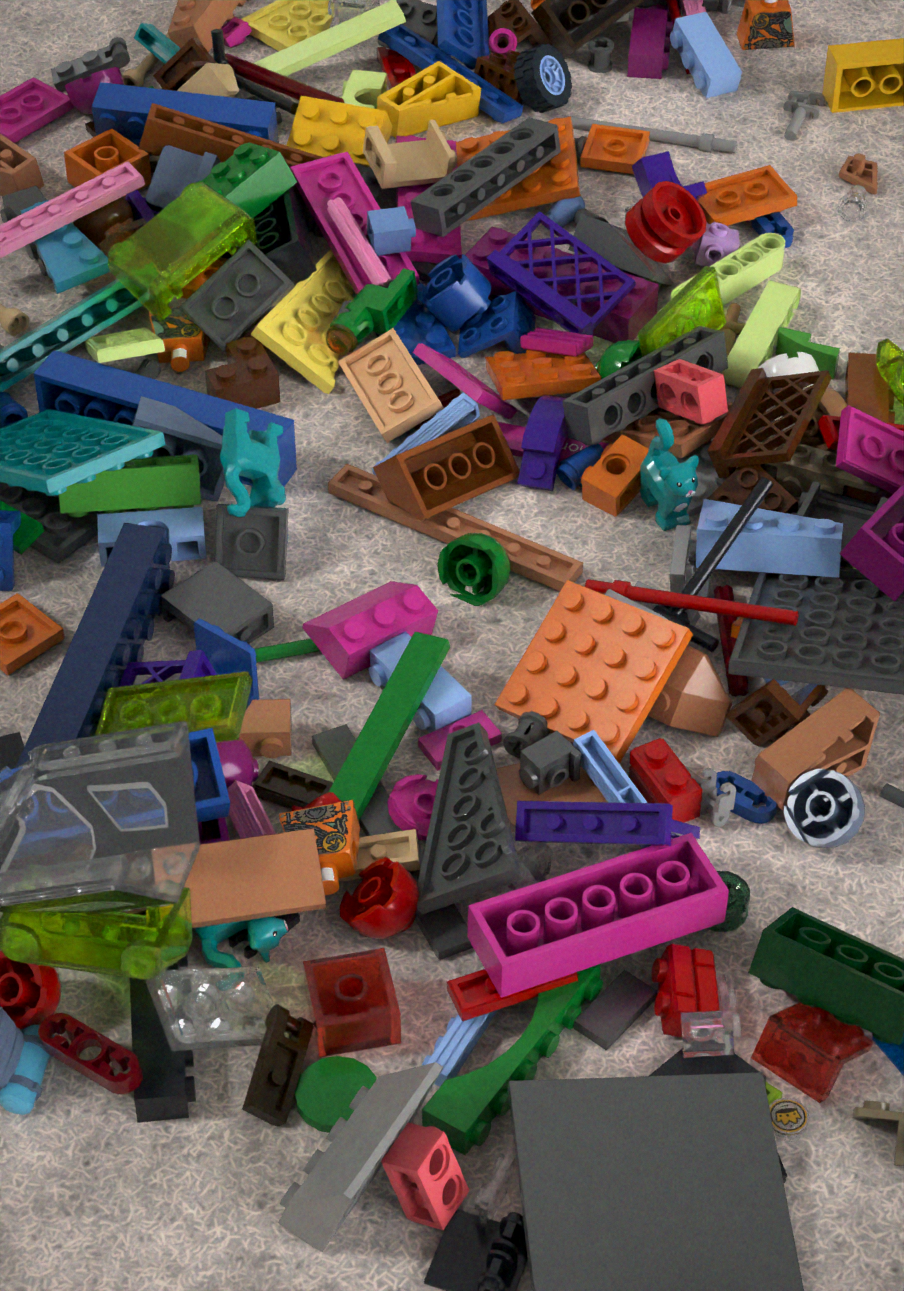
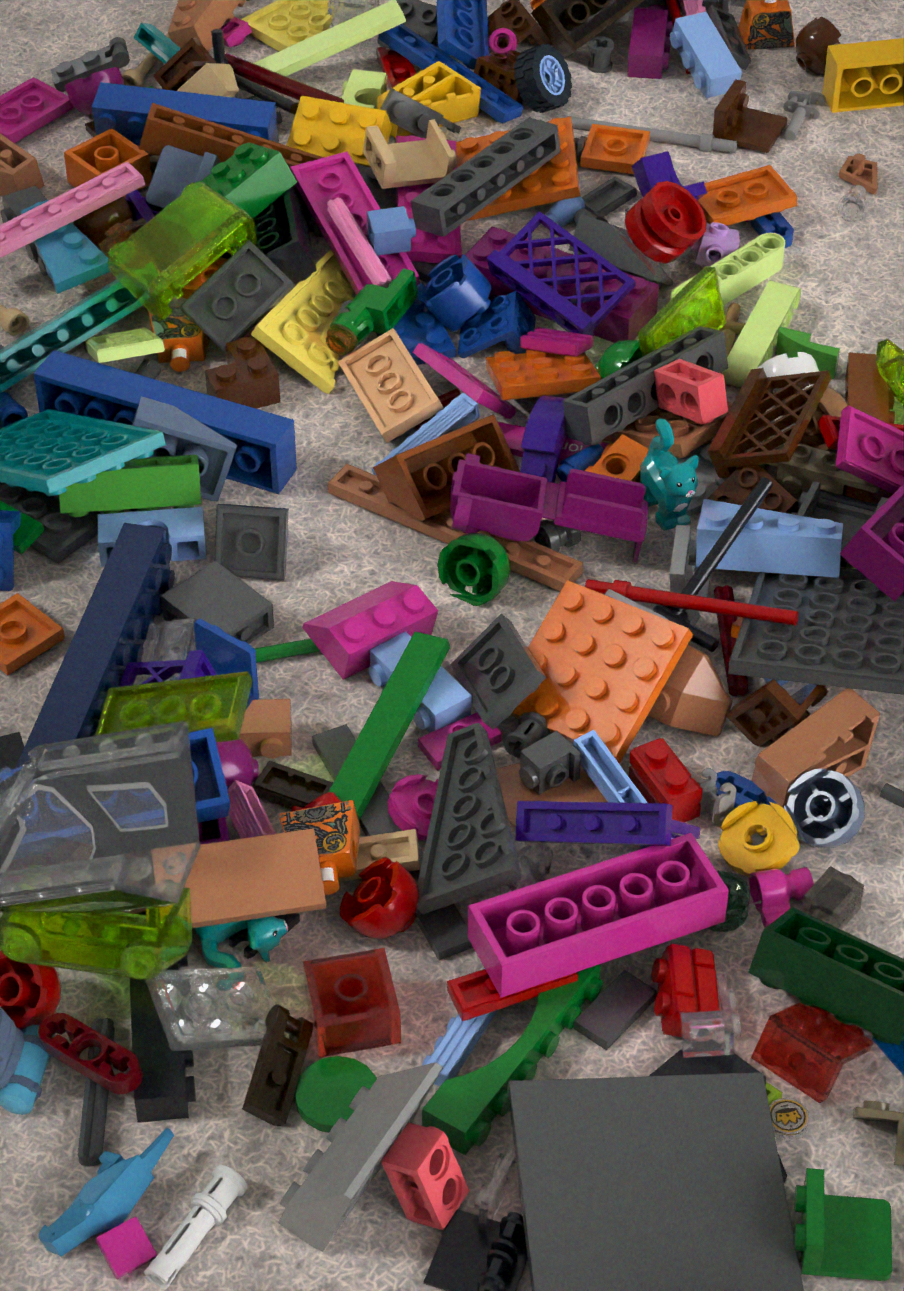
(94, 1105): none -> dark grey axle
(105, 1198): none -> dark azure animal
(126, 1247): none -> dark pink tile
(167, 643): none -> clear plate
(206, 1211): none -> white pin
(254, 457): teal animal -> none
(413, 115): none -> dark grey hinge
(498, 671): none -> dark grey plate
(515, 502): none -> magenta piece
(556, 536): none -> dark grey wheel
(609, 196): none -> dark grey tile
(730, 33): none -> dark grey plate
(745, 125): none -> reddish brown bracket
(752, 818): none -> yellow plate
(776, 889): none -> dark pink piece
(813, 44): none -> reddish brown cylinder
(834, 898): none -> clear smoke brick
(842, 1233): none -> green bracket

